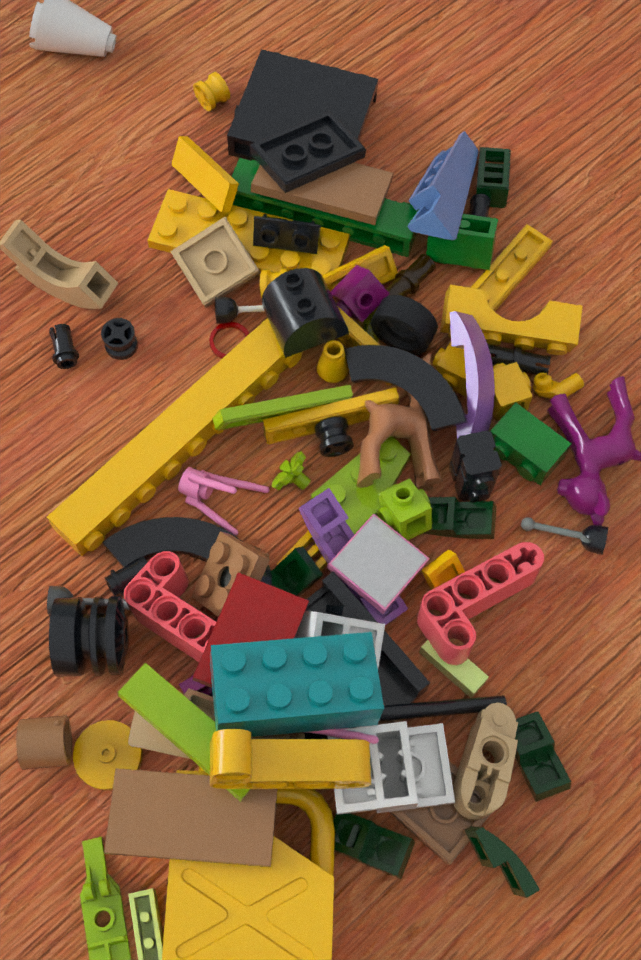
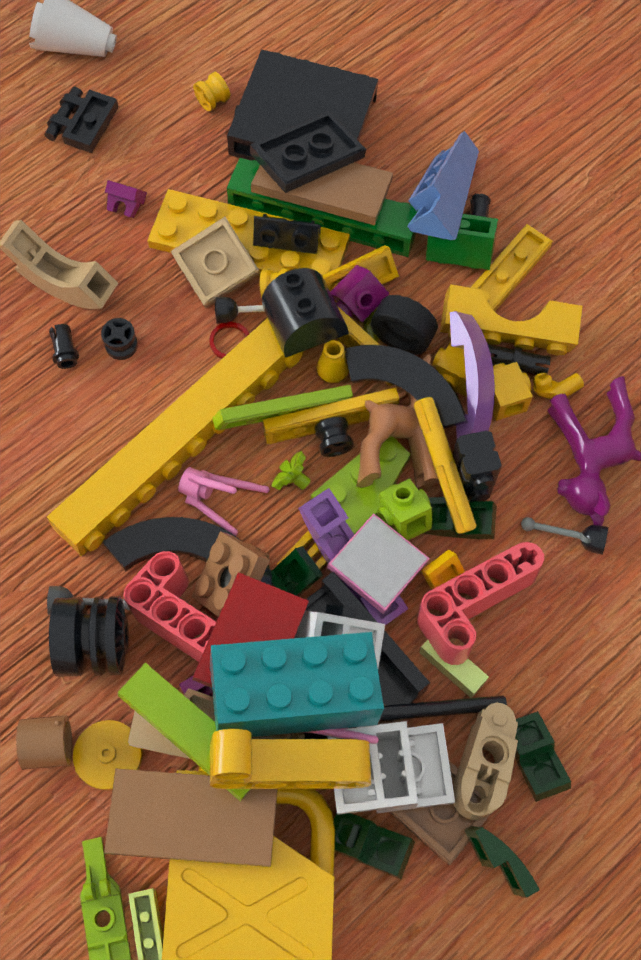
(87, 124): none -> black plate
(118, 580): black pin -> none
(121, 193): none -> magenta tile
(205, 174): yellow tile -> none
(408, 280): dark brown pin -> none
(444, 465): none -> yellow axle
(493, 177): dark green slope -> none
(528, 444): green brick -> none

